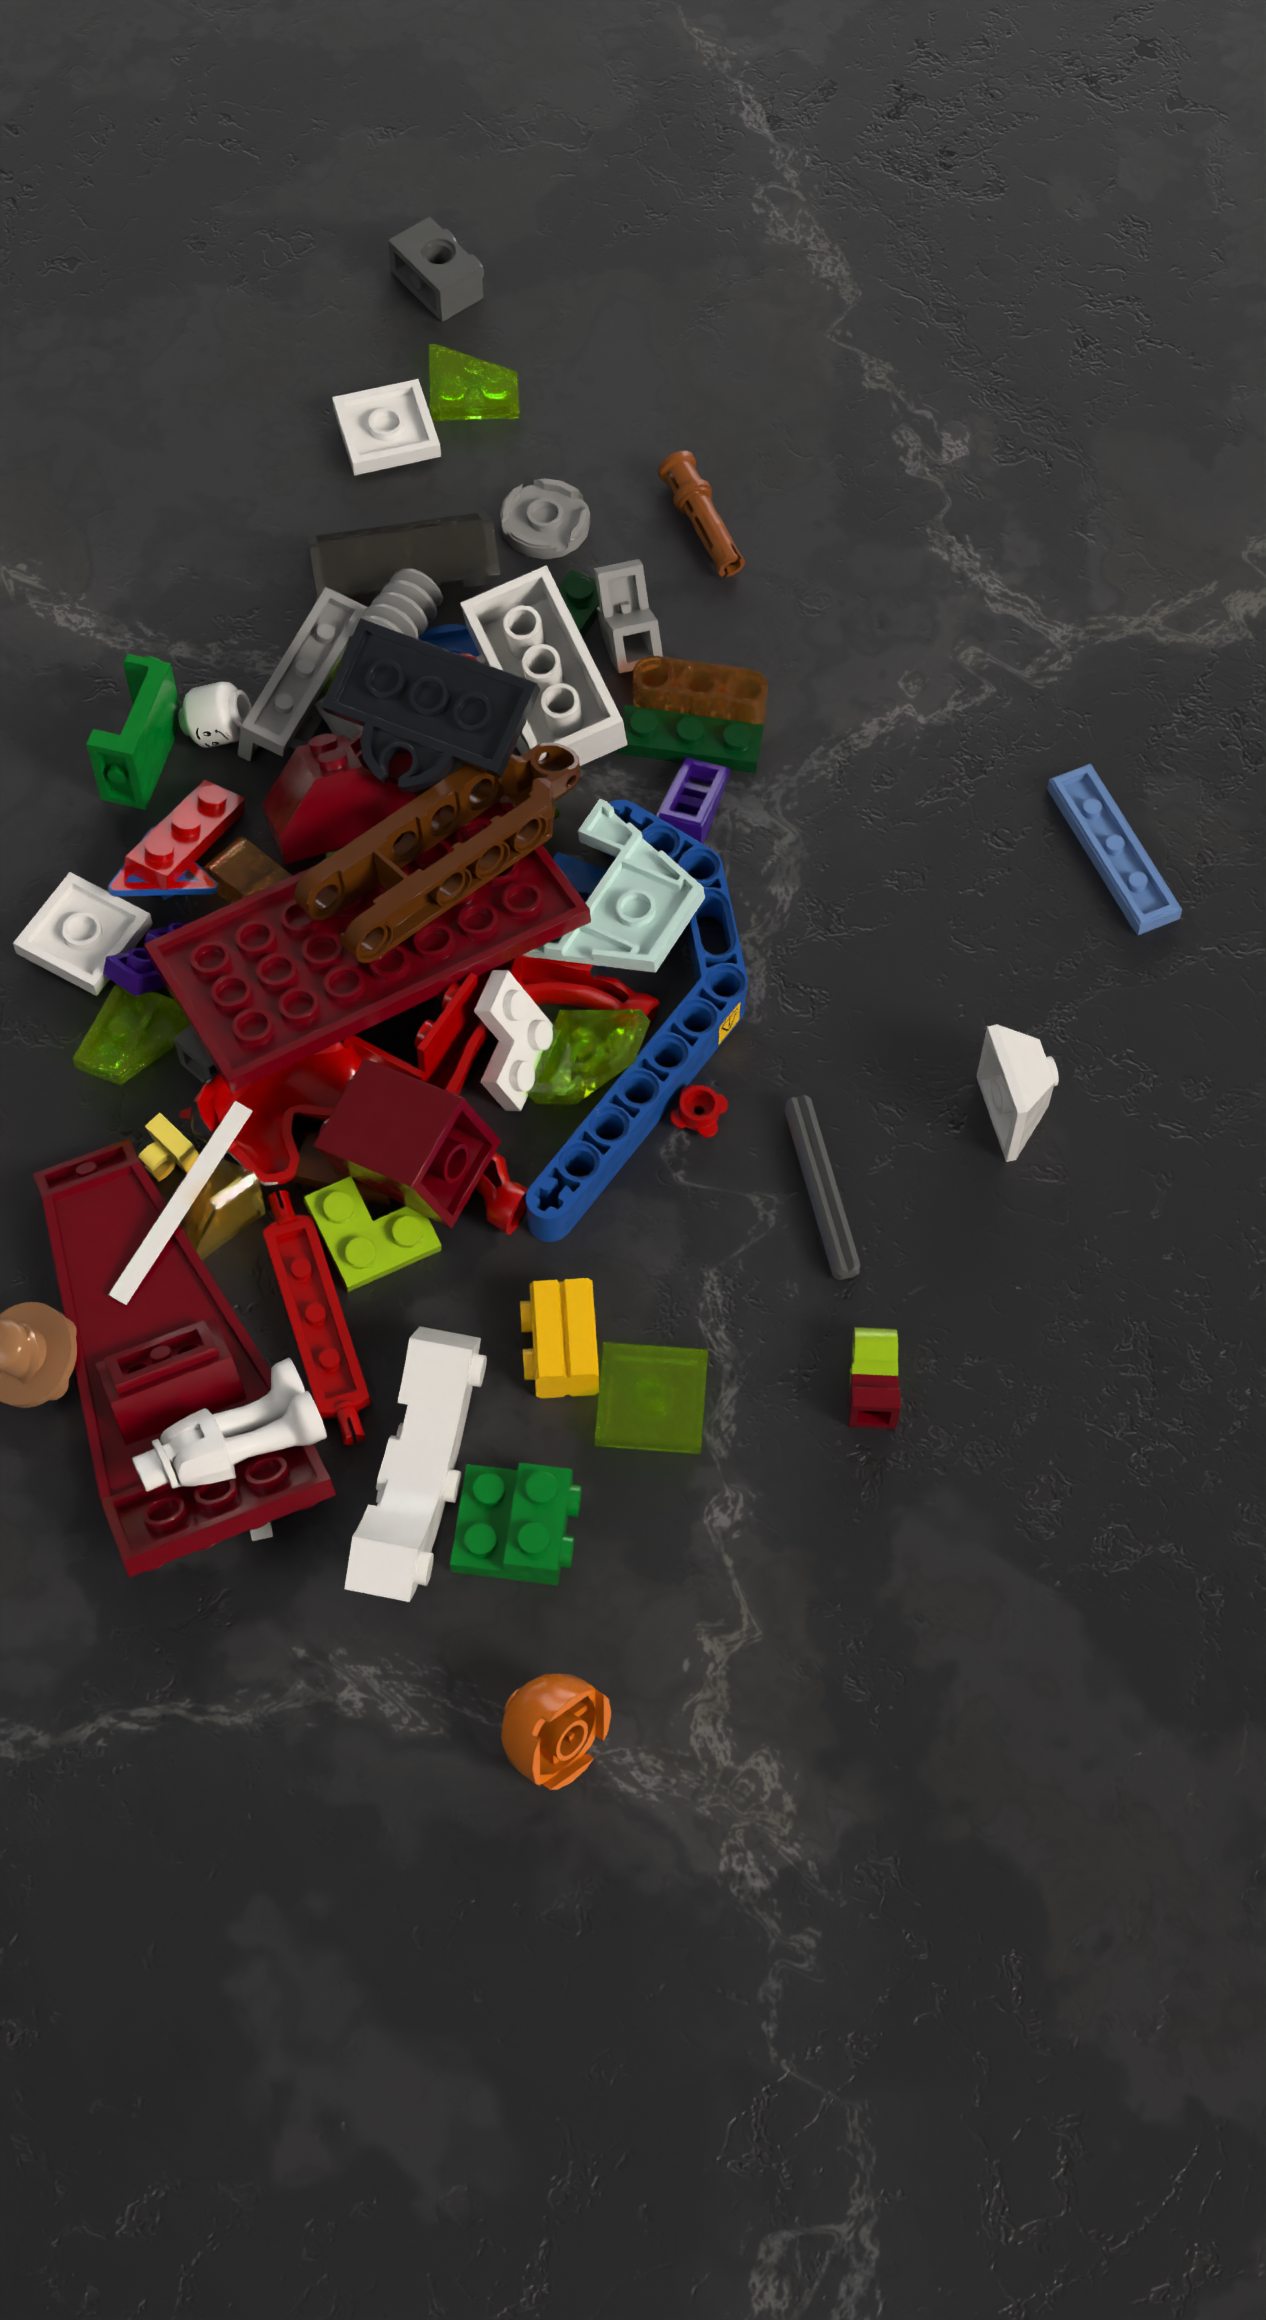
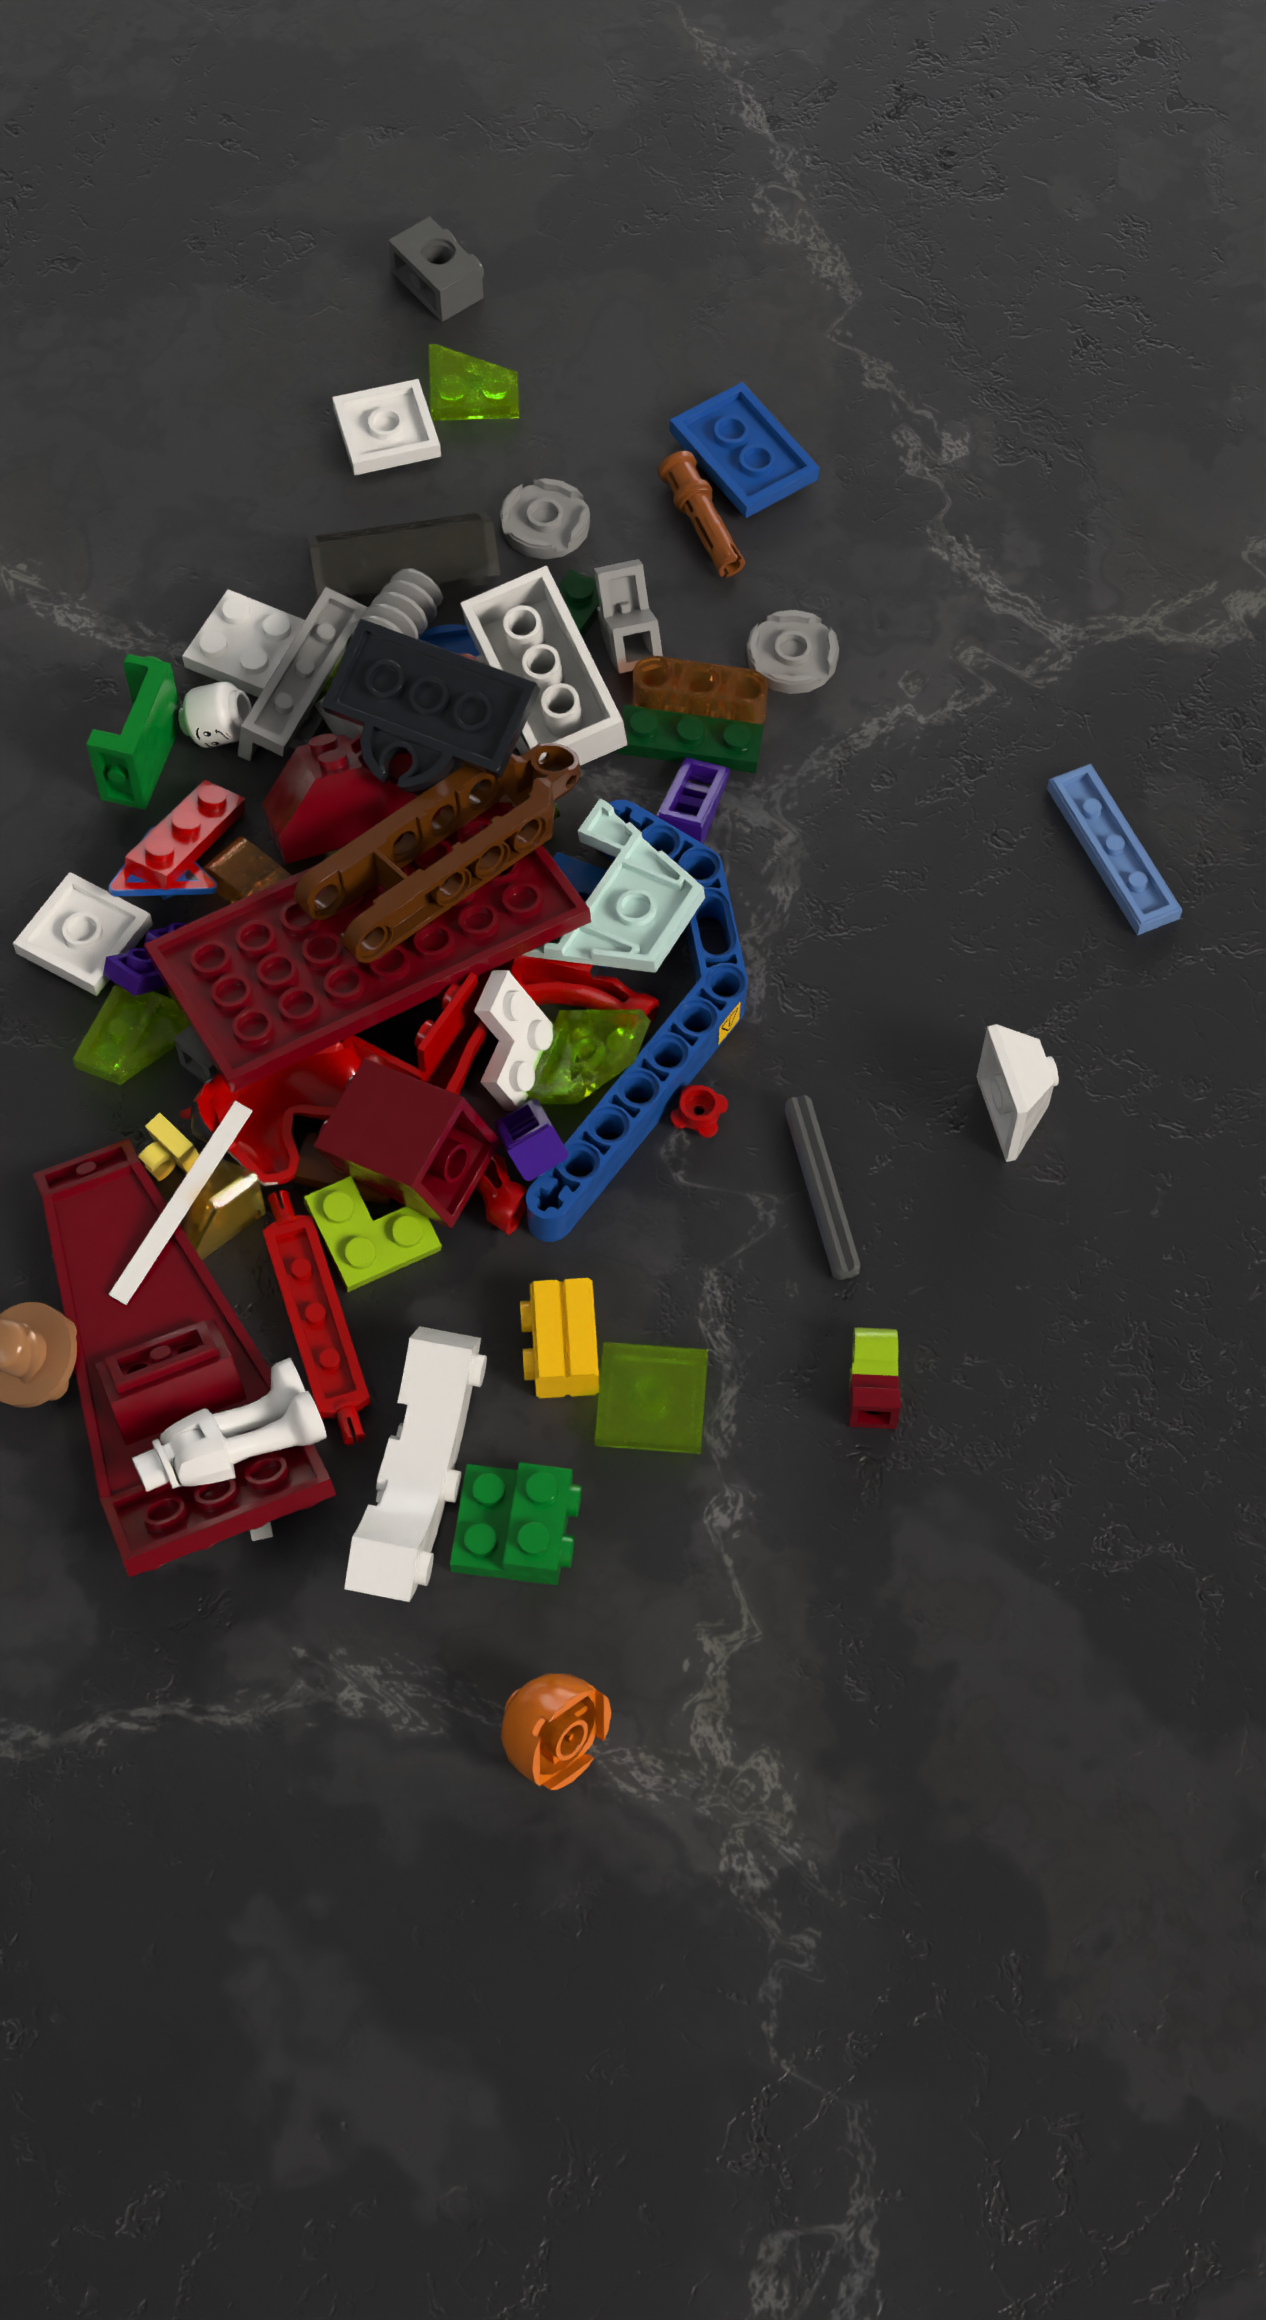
(242, 642): none -> white plate
(531, 1140): none -> dark purple slope
(744, 449): none -> blue plate
(793, 651): none -> light grey tile

